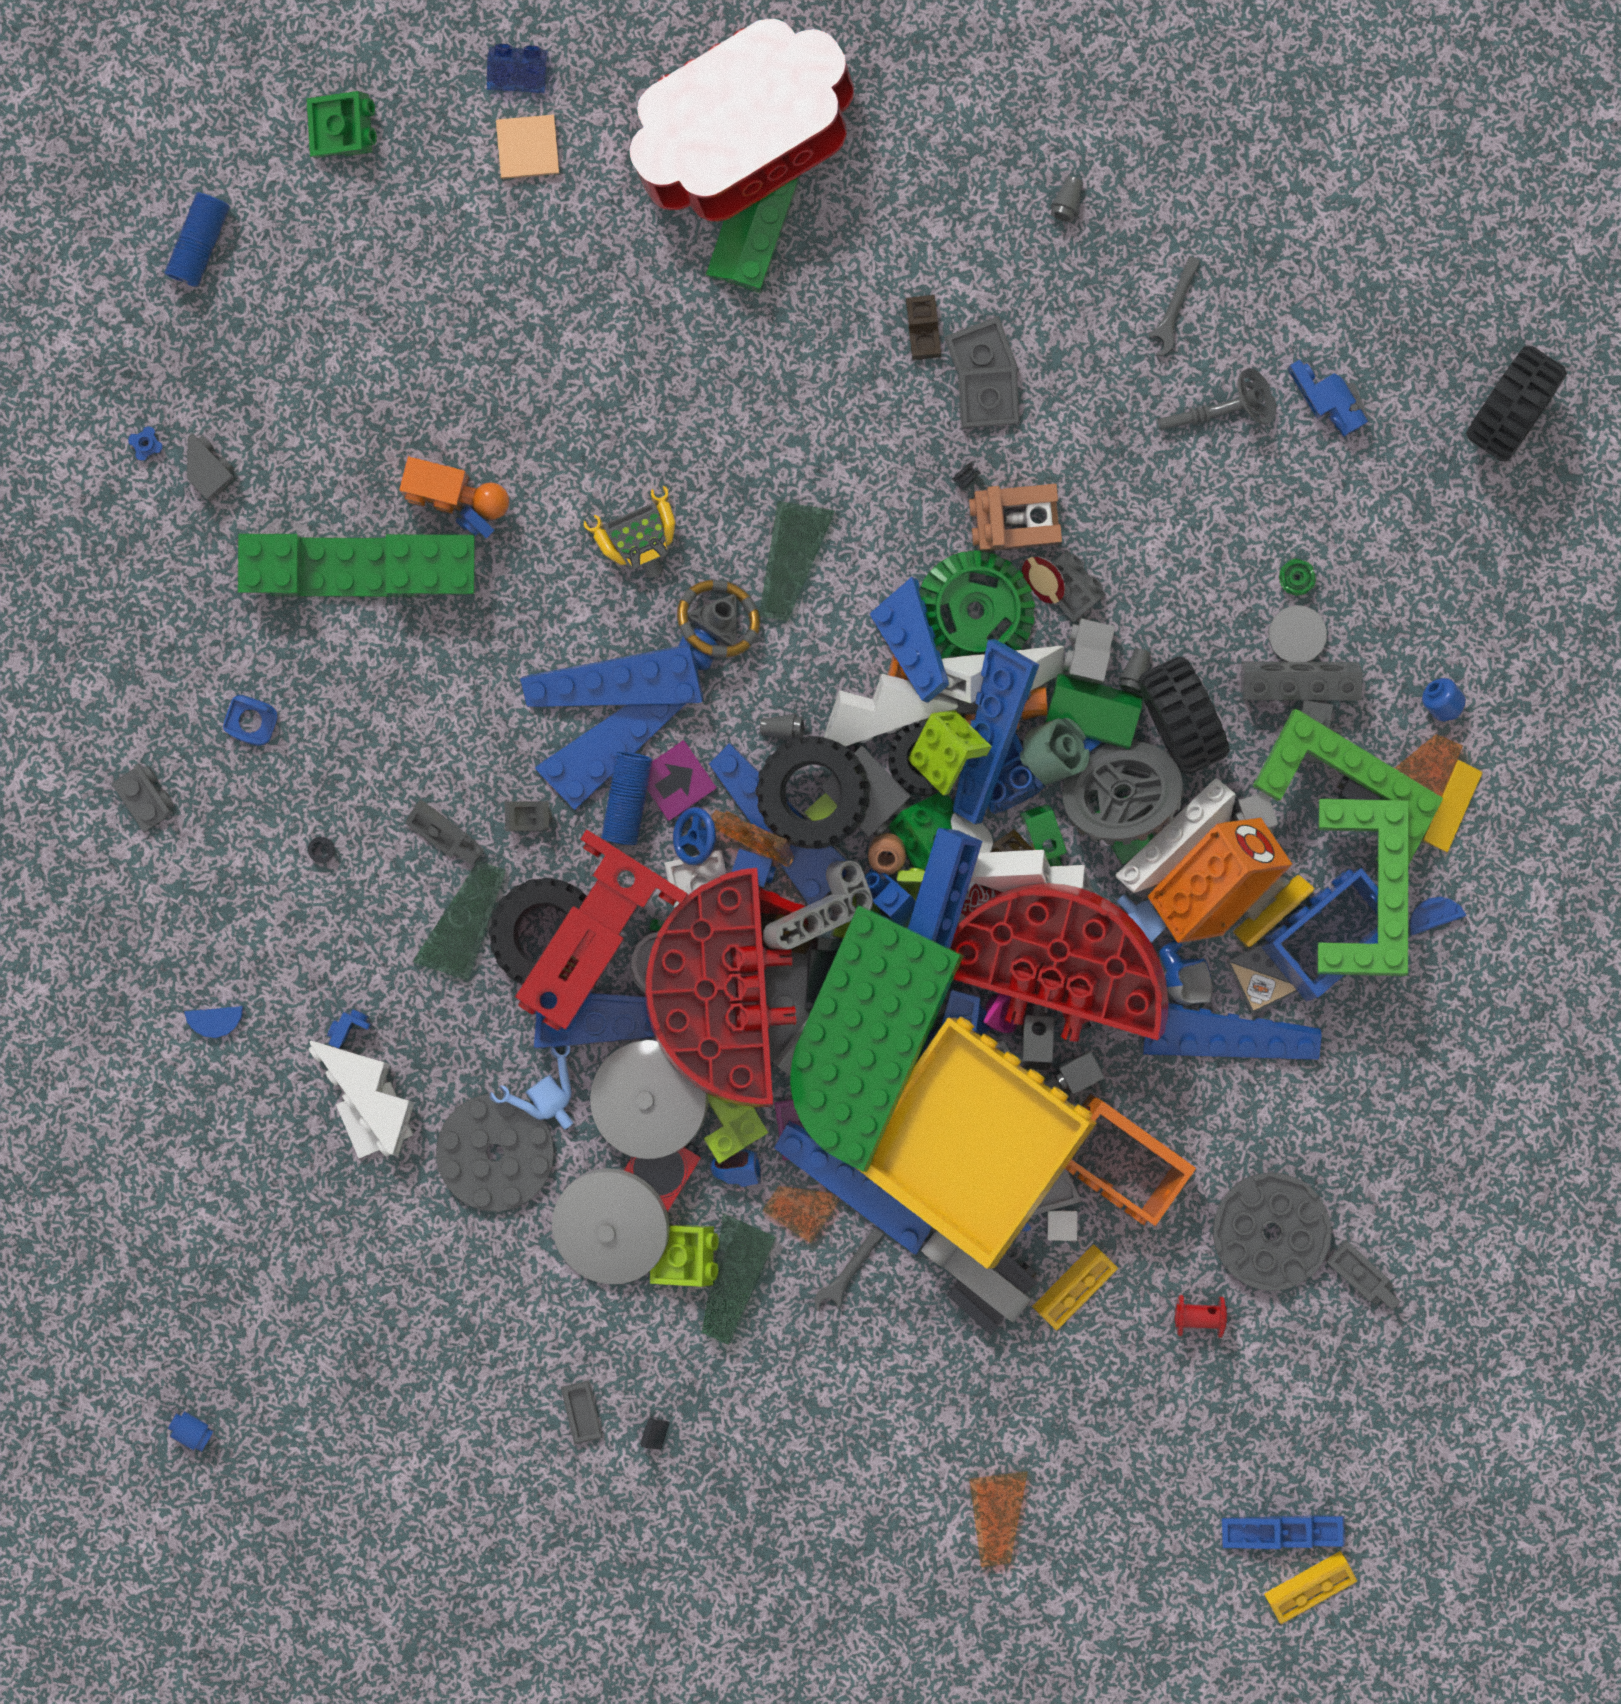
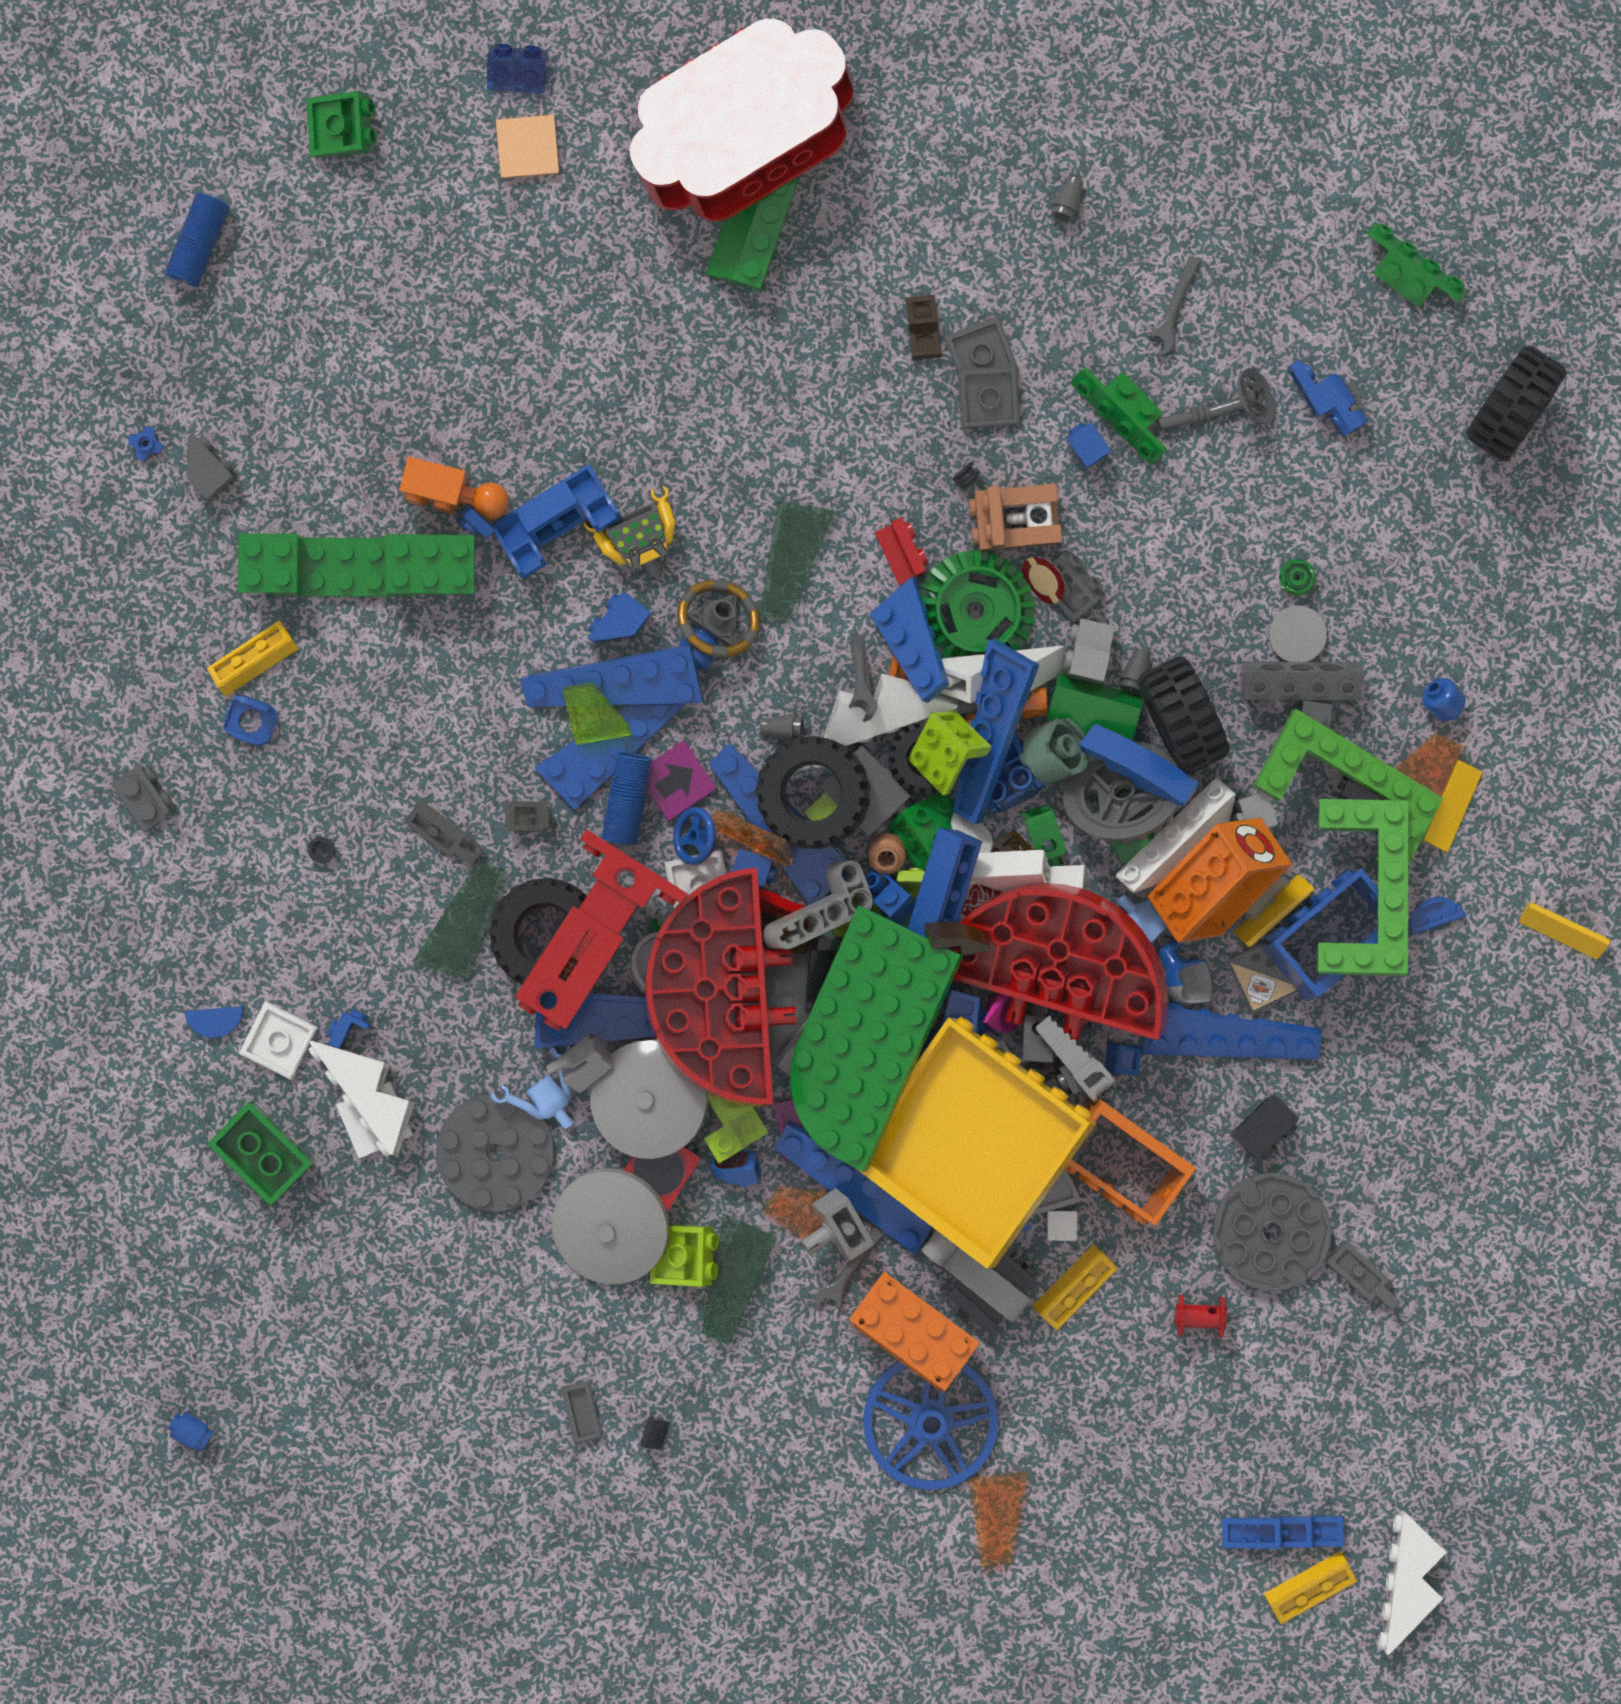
(253, 662): none -> yellow slope
(261, 1153): none -> green brick
(278, 1040): none -> white tile
(551, 515): none -> blue bracket
(583, 1063): none -> light grey piece
(593, 715): none -> clear neon green wing
(622, 620): none -> blue slope
(838, 1225): none -> light grey brick
(862, 695): none -> dark grey piece
(901, 552): none -> red bracket
(913, 1332): none -> orange hose
(930, 1424): none -> blue wheel
(947, 934): none -> dark brown slope
(1074, 1058): none -> light grey piece
(1087, 445): none -> blue brick
(1123, 1059): none -> blue slope
(1124, 409): none -> green bracket
(1139, 764): none -> blue slope
(1264, 1127): none -> black brick
(1409, 271): none -> green bracket
(1410, 1595): none -> white slope
(1564, 930): none -> yellow slope

